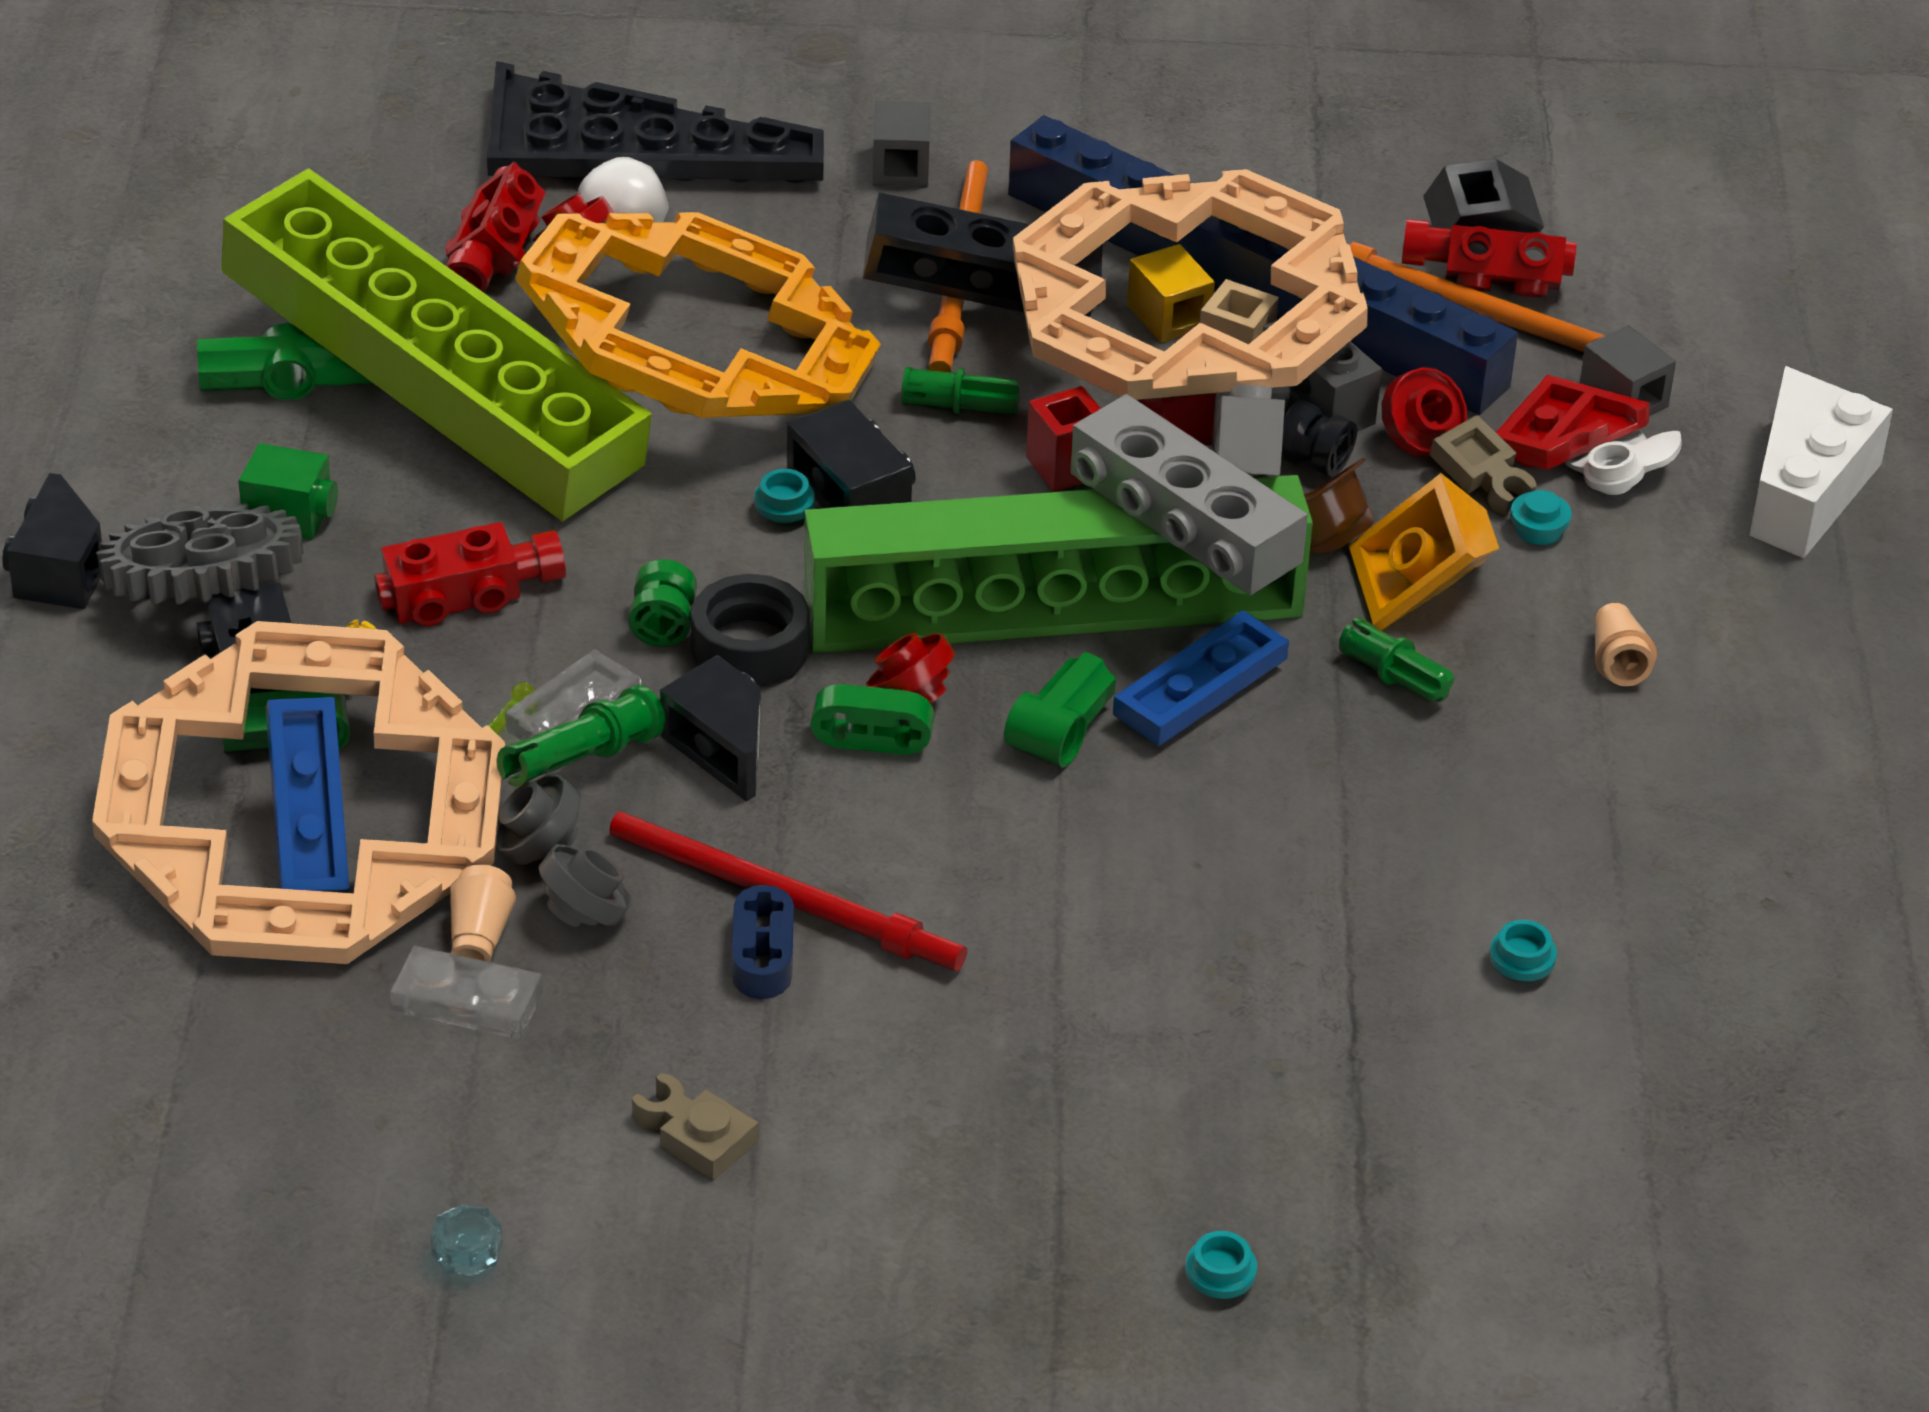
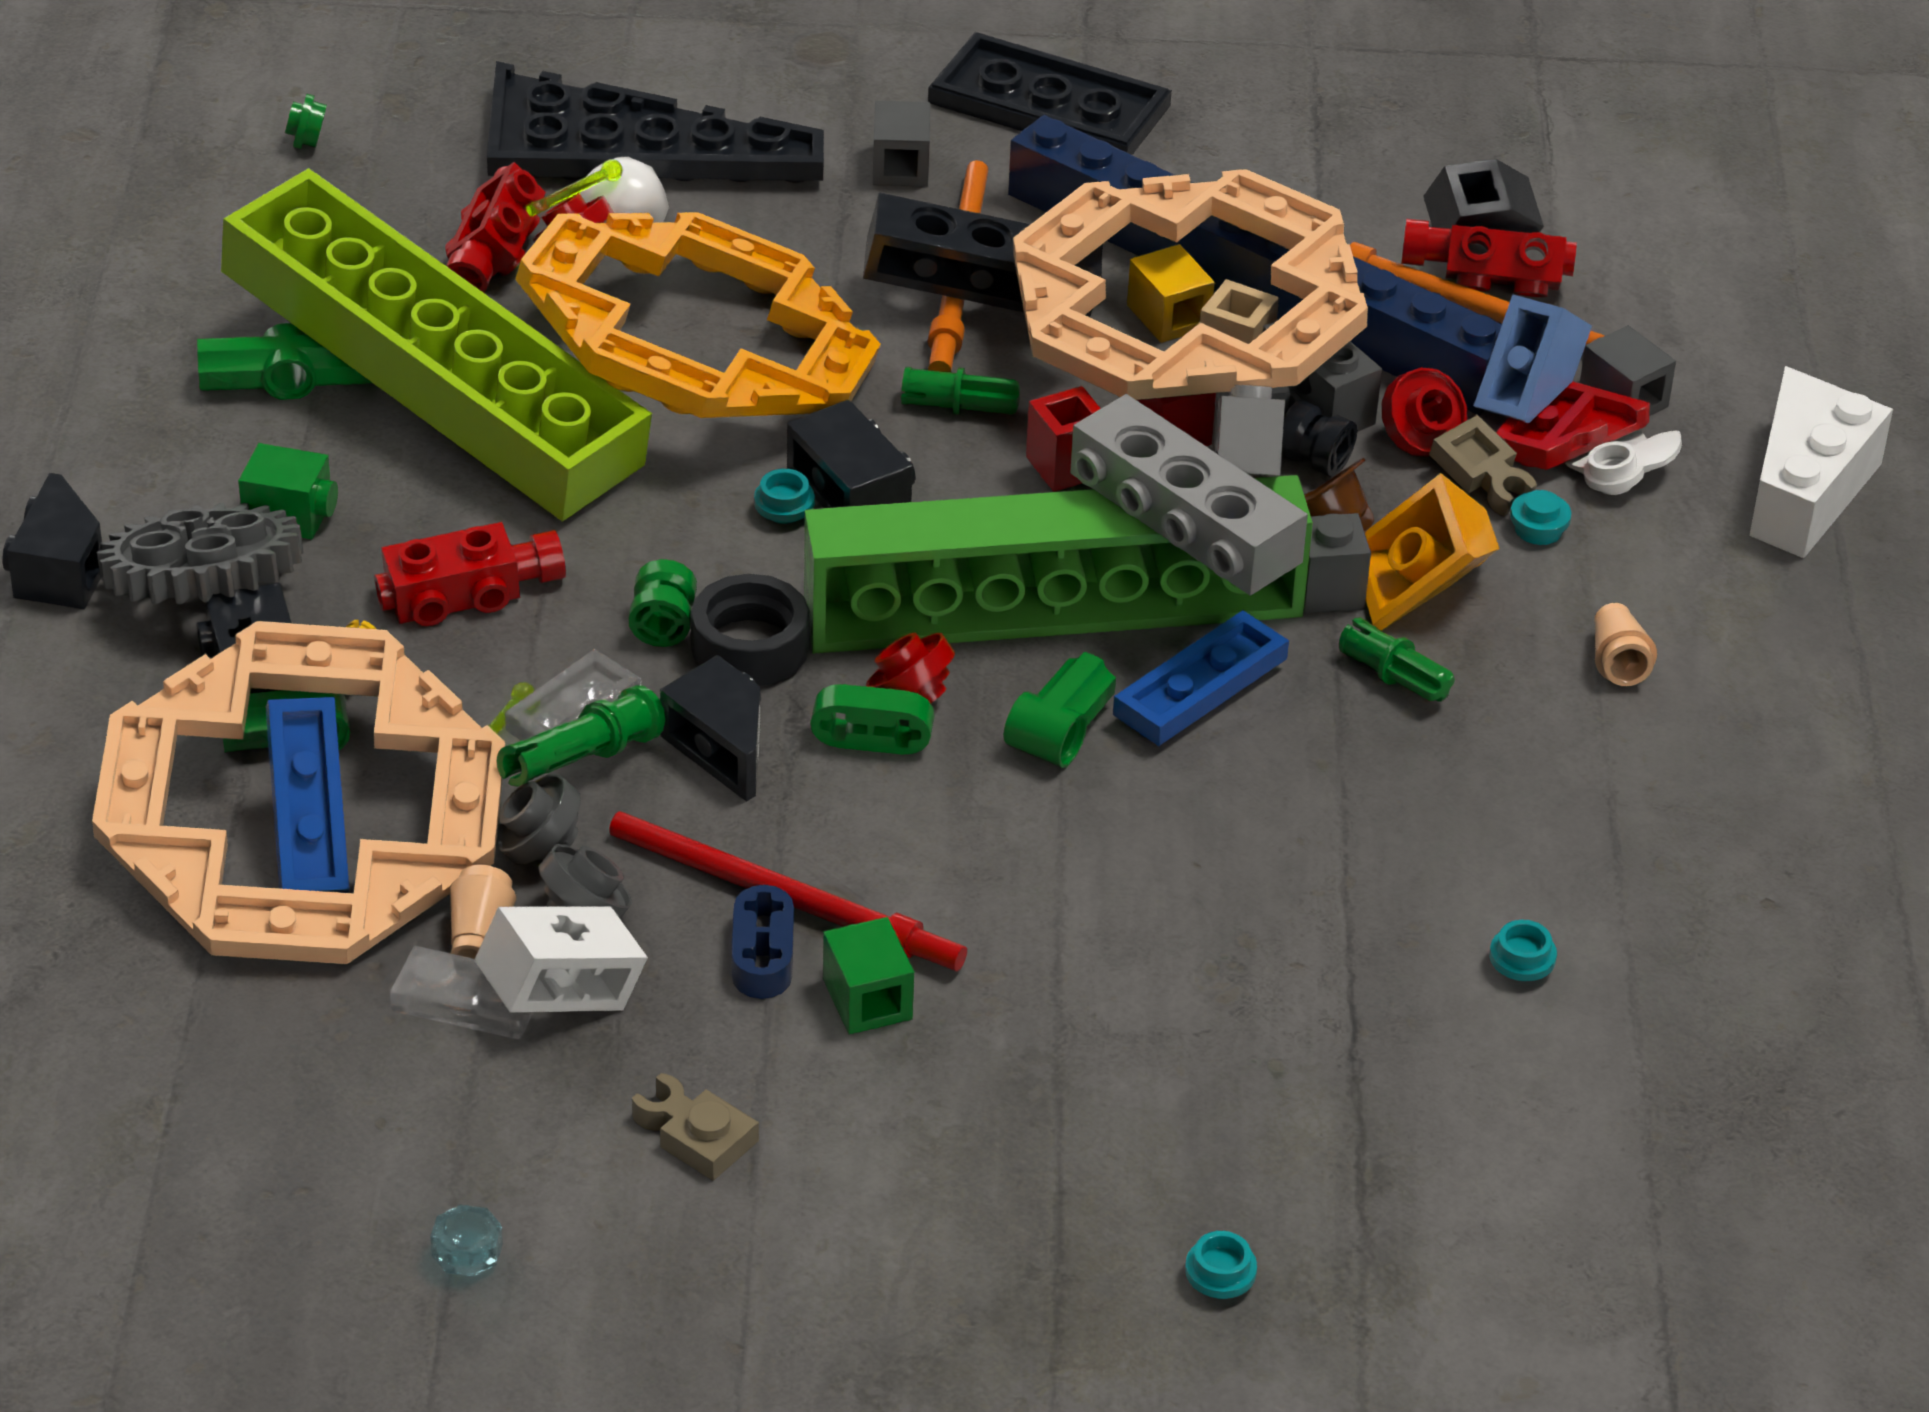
(306, 121): none -> green plate
(560, 959): none -> white brick
(610, 170): none -> clear neon green hinge
(868, 975): none -> green brick
(1021, 84): none -> black tile
(1337, 564): none -> dark grey brick
(1531, 359): none -> medium blue slope

